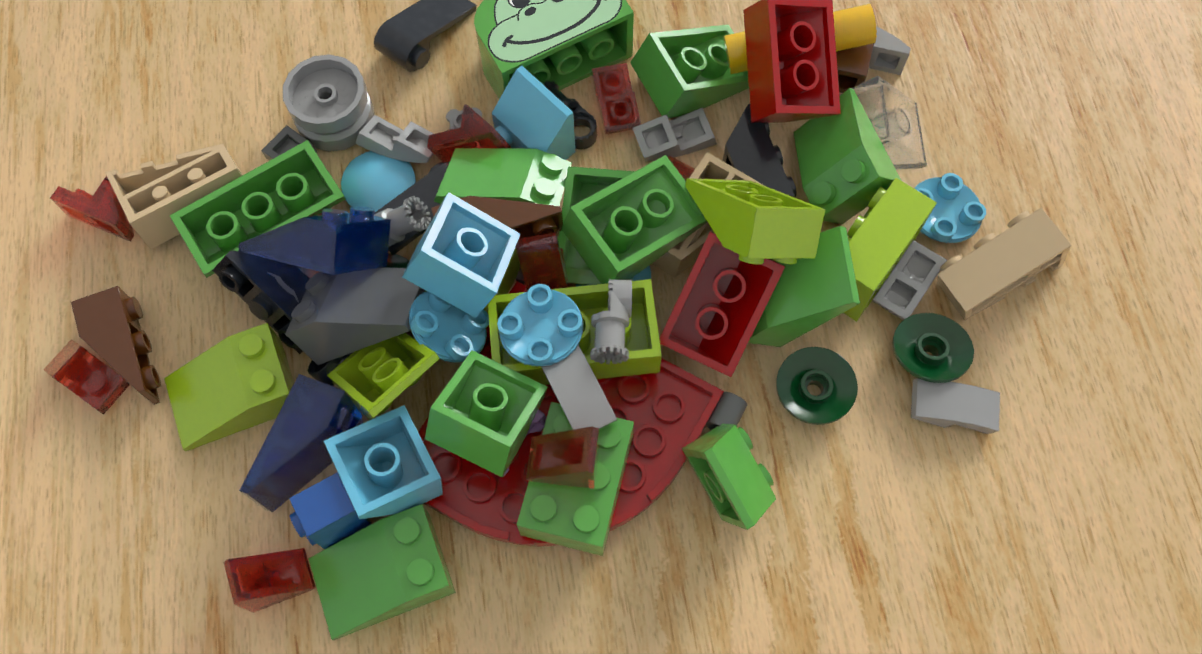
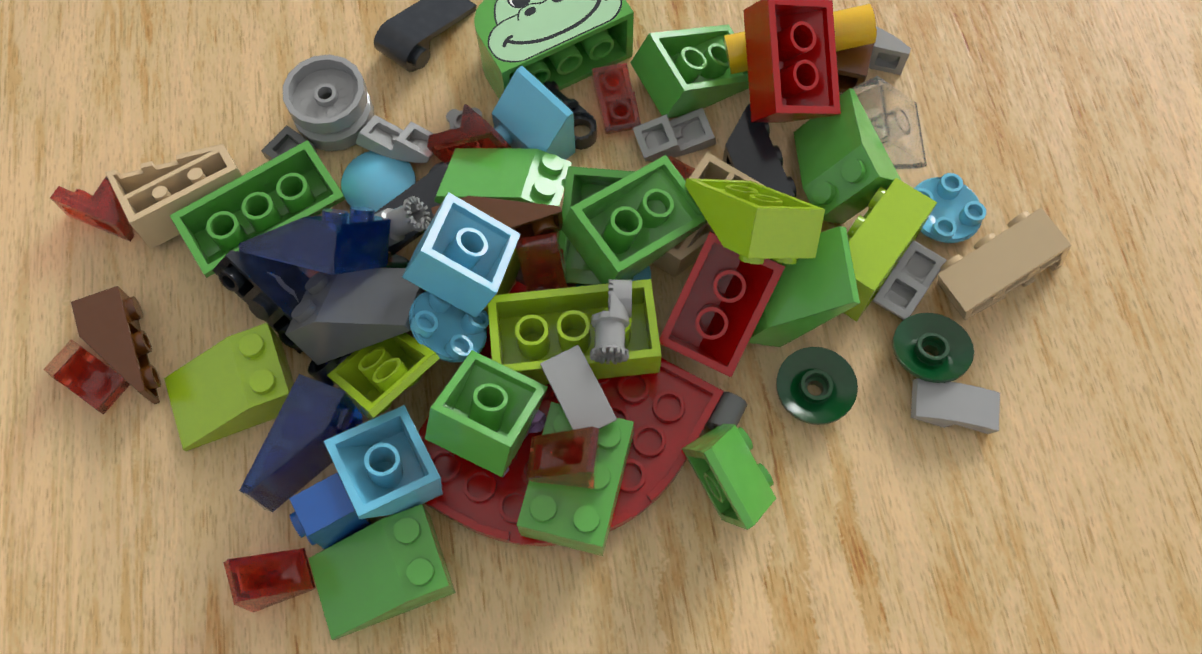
(540, 326): medium azure dish -> none

